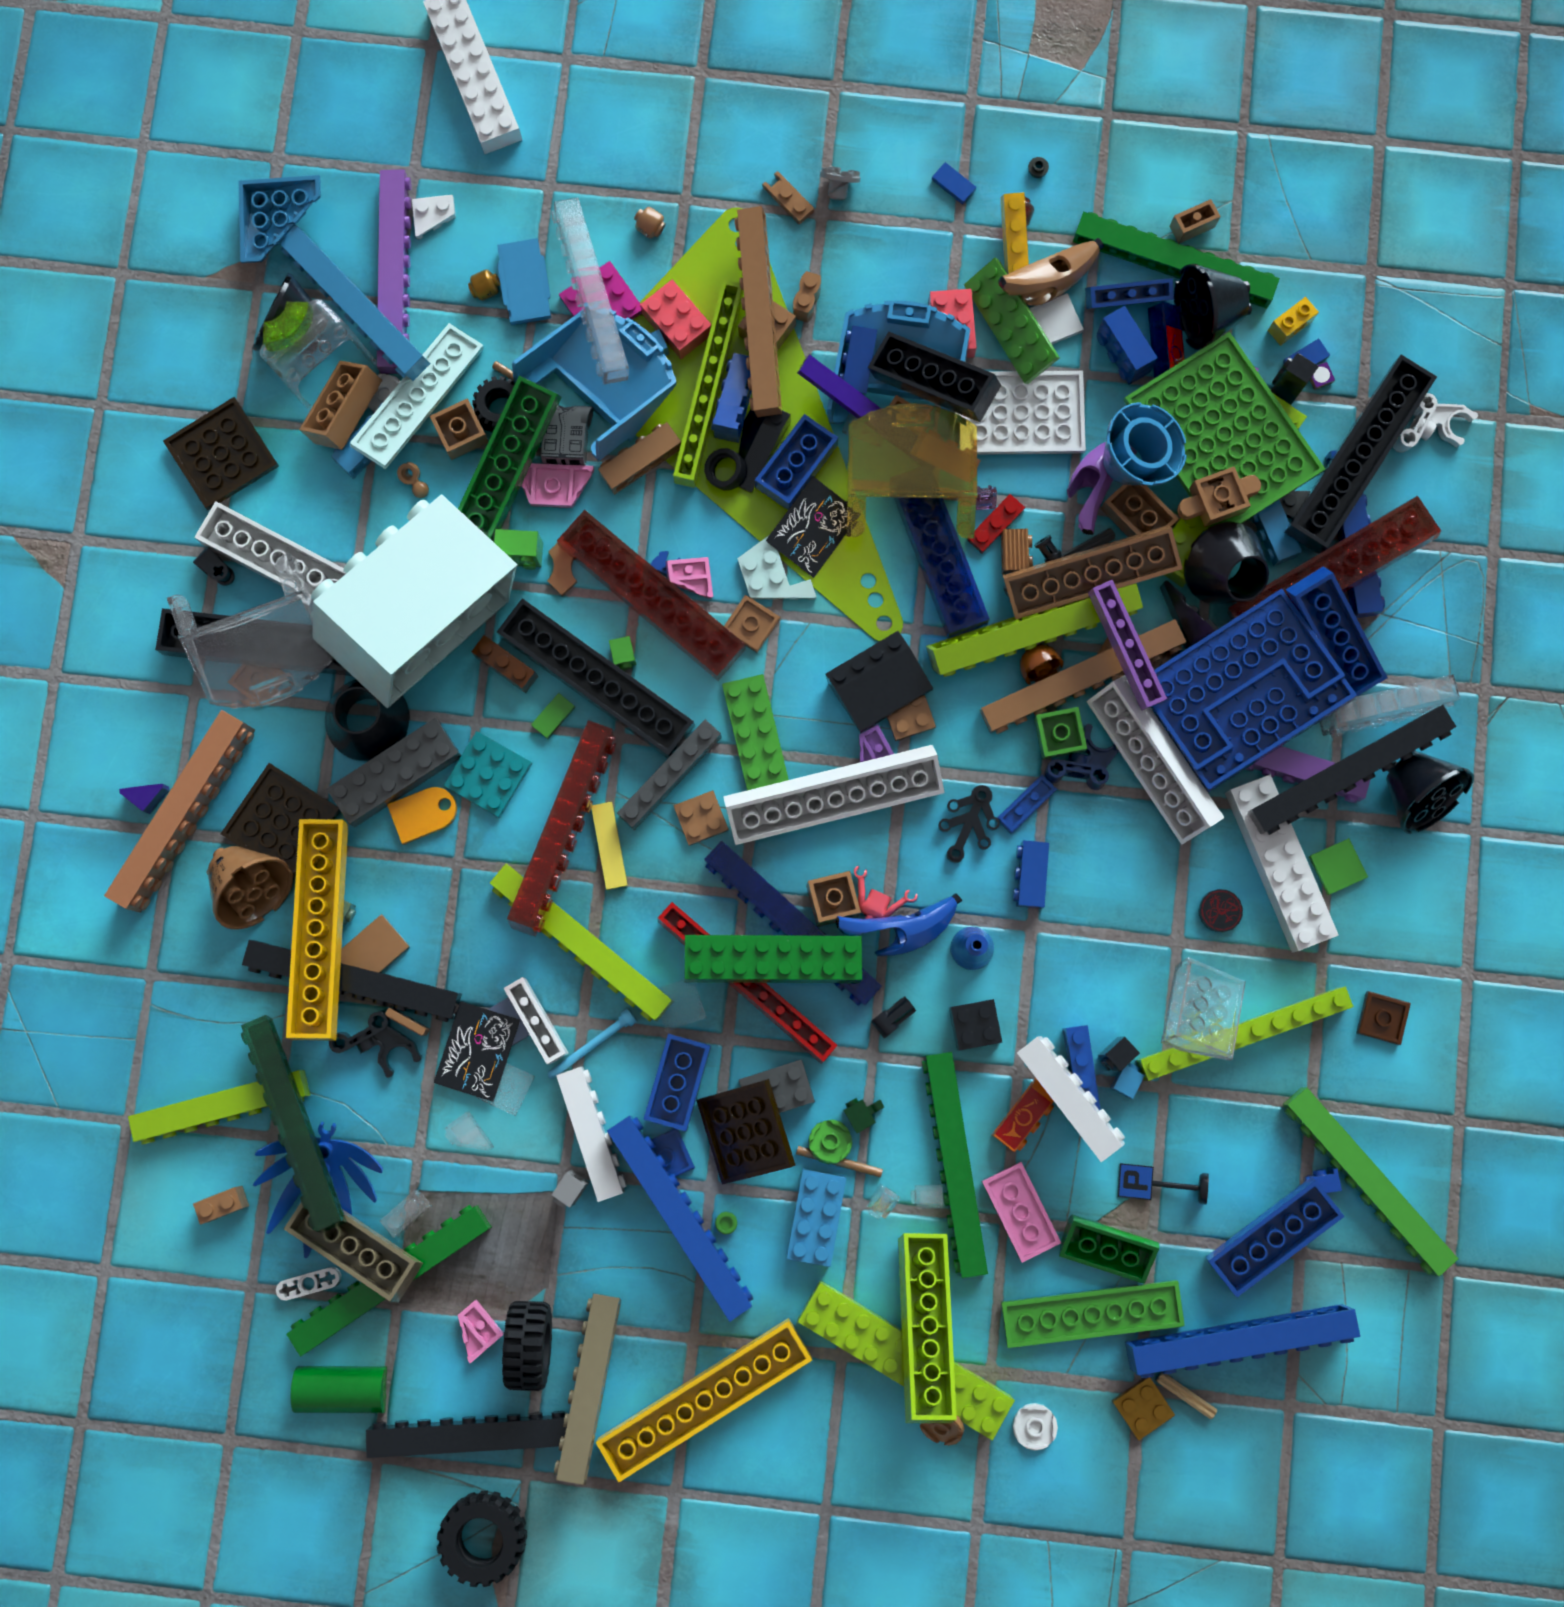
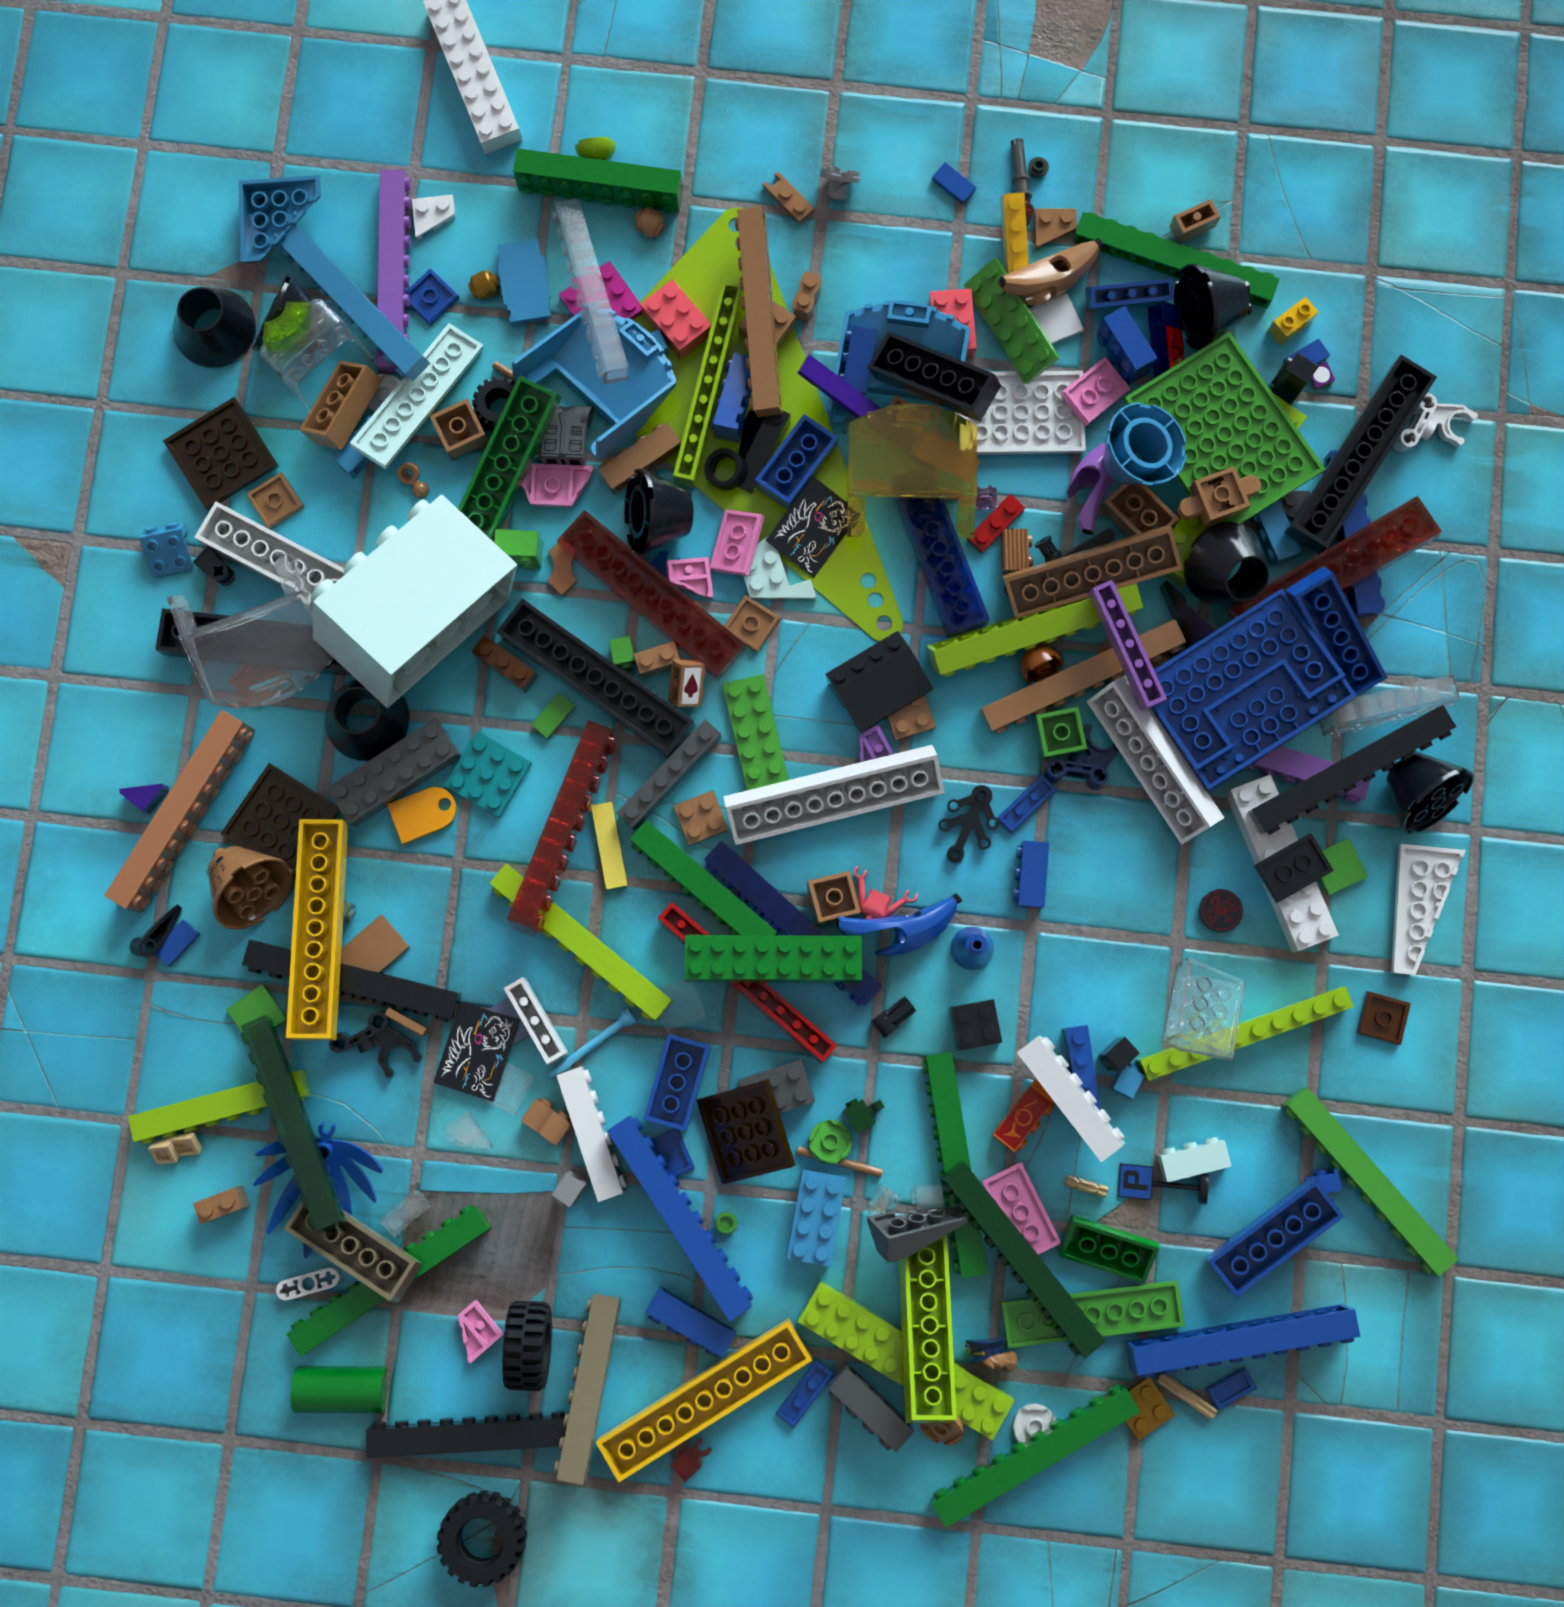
(155, 935): none -> black piece
(166, 549): none -> dark azure bracket
(172, 1148): none -> tan slope
(177, 942): none -> blue tile
(224, 339): none -> black cone
(255, 1005): none -> bright green tile
(275, 500): none -> medium nougat tile
(431, 296): none -> blue tile
(547, 1121): none -> medium nougat brick
(596, 148): none -> lime piece
(598, 180): none -> green brick
(656, 511): none -> black cone
(656, 659): none -> medium nougat brick
(686, 683): none -> medium nougat brick
(689, 1460): none -> clear red brick
(691, 1322): none -> blue brick
(698, 882): none -> green brick
(736, 542): none -> bright pink tile
(804, 1393): none -> blue tile
(870, 1406): none -> dark grey brick
(904, 1235): none -> dark grey wedge
(991, 1354): none -> piece
(1020, 178): none -> dark grey pin
(1022, 1259): none -> dark green brick
(1034, 1455): none -> green brick
(1053, 224): none -> medium nougat wing
(1086, 1186): none -> tan axle
(1095, 391): none -> bright pink tile
(1193, 1159): none -> light aqua brick
(1231, 1388): none -> blue tile
(1293, 868): none -> black tile
(1421, 891): none -> white wing

